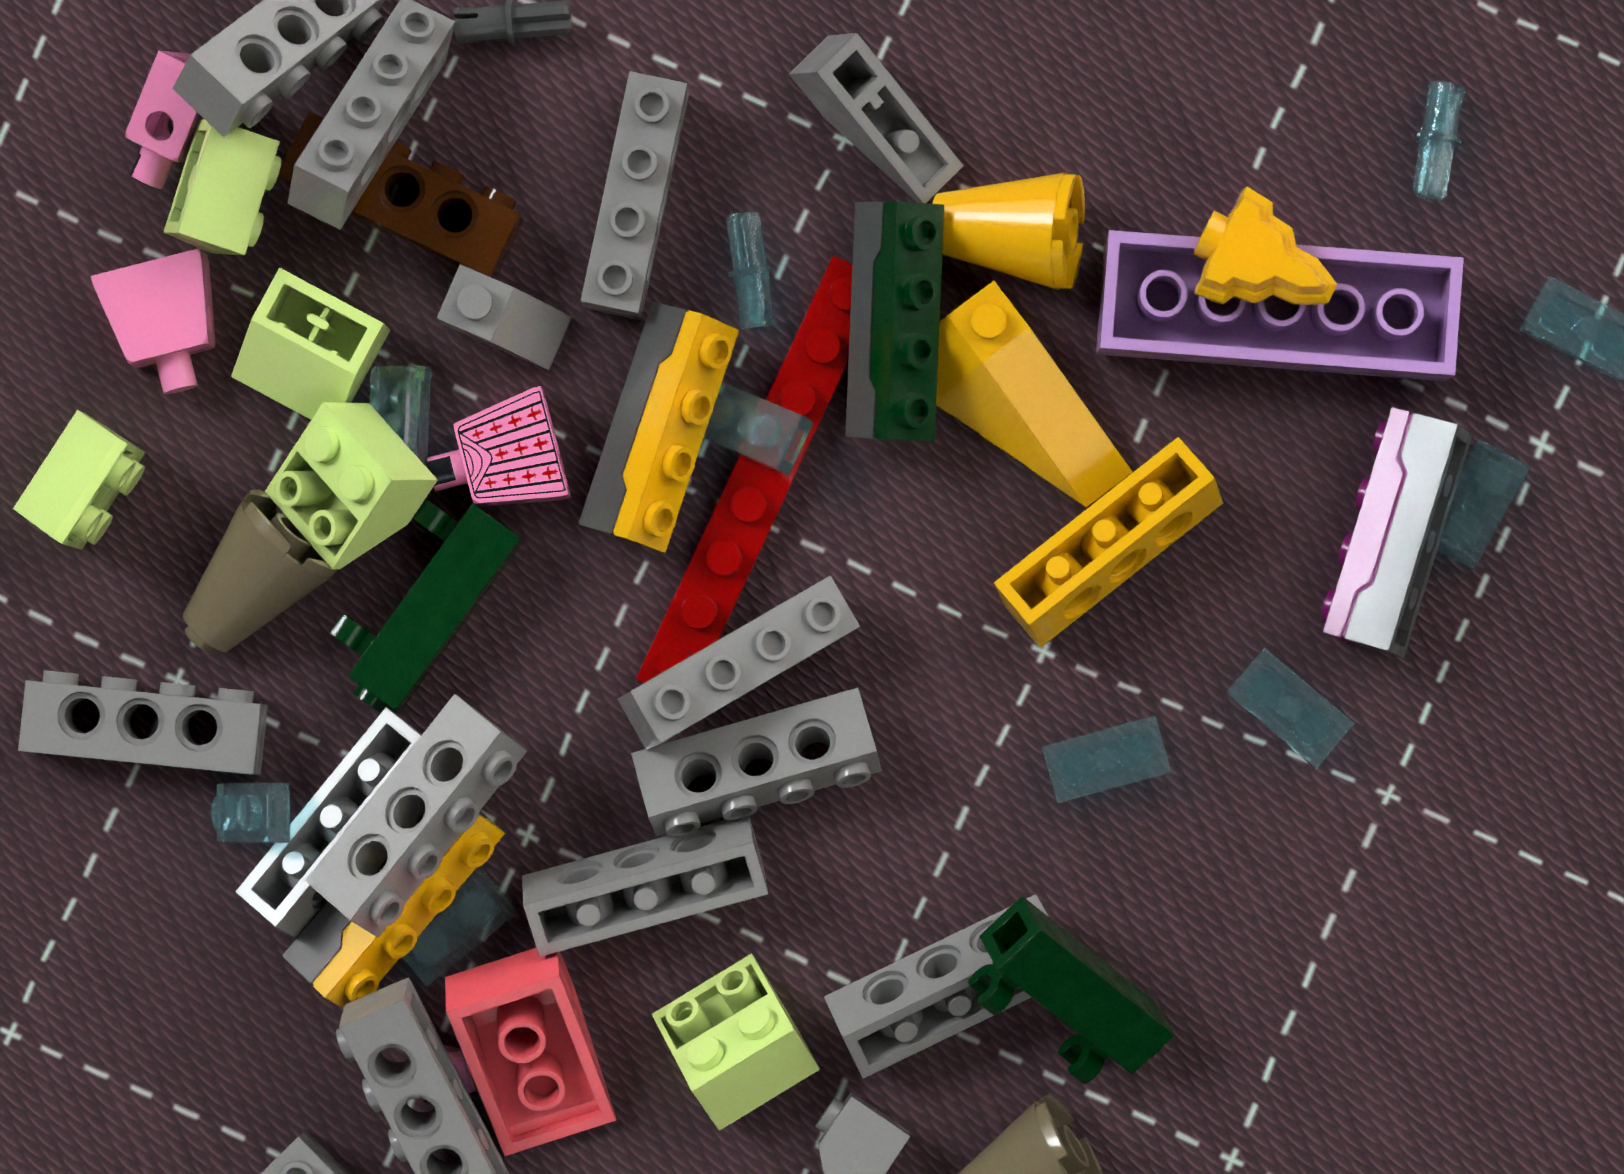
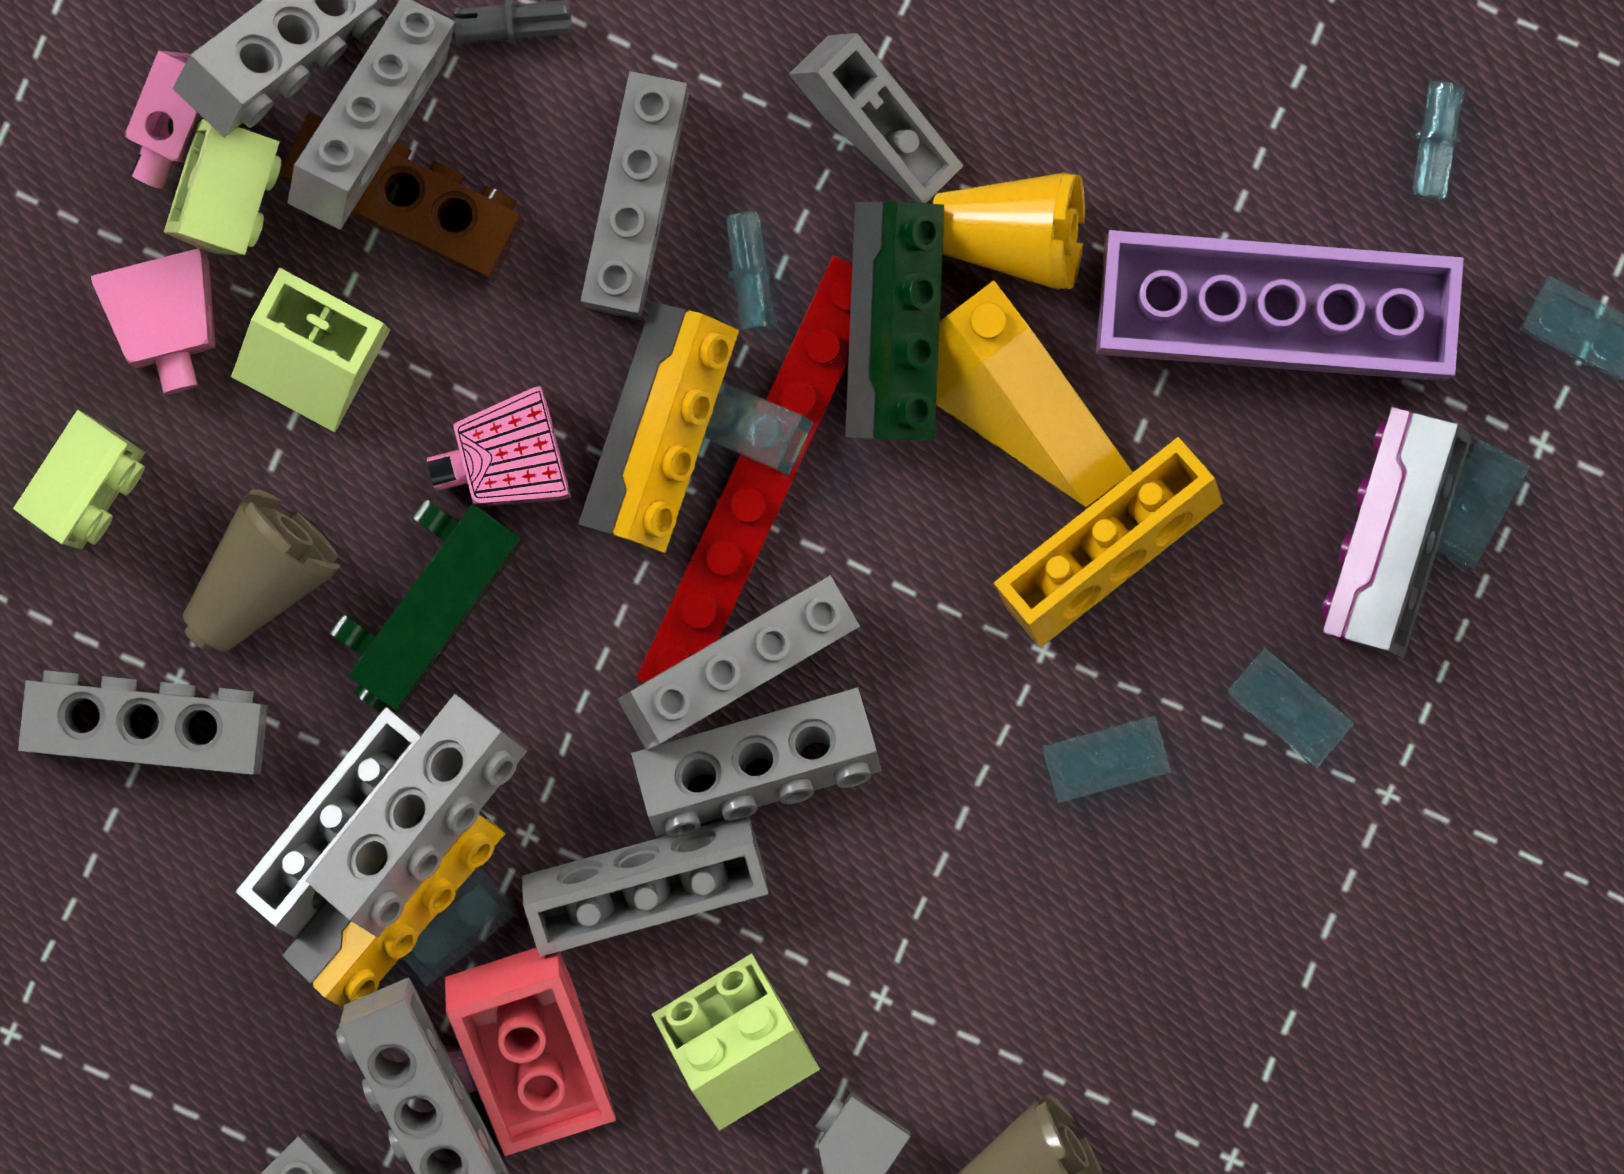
(252, 812): clear light blue plate -> none
(349, 482): yellowish green slope -> none
(403, 401): clear light blue plate -> none
(503, 317): light grey slope -> none
(915, 1000): light grey brick -> none
(1075, 986): dark green brick -> none
(1257, 257): yellow rock -> none

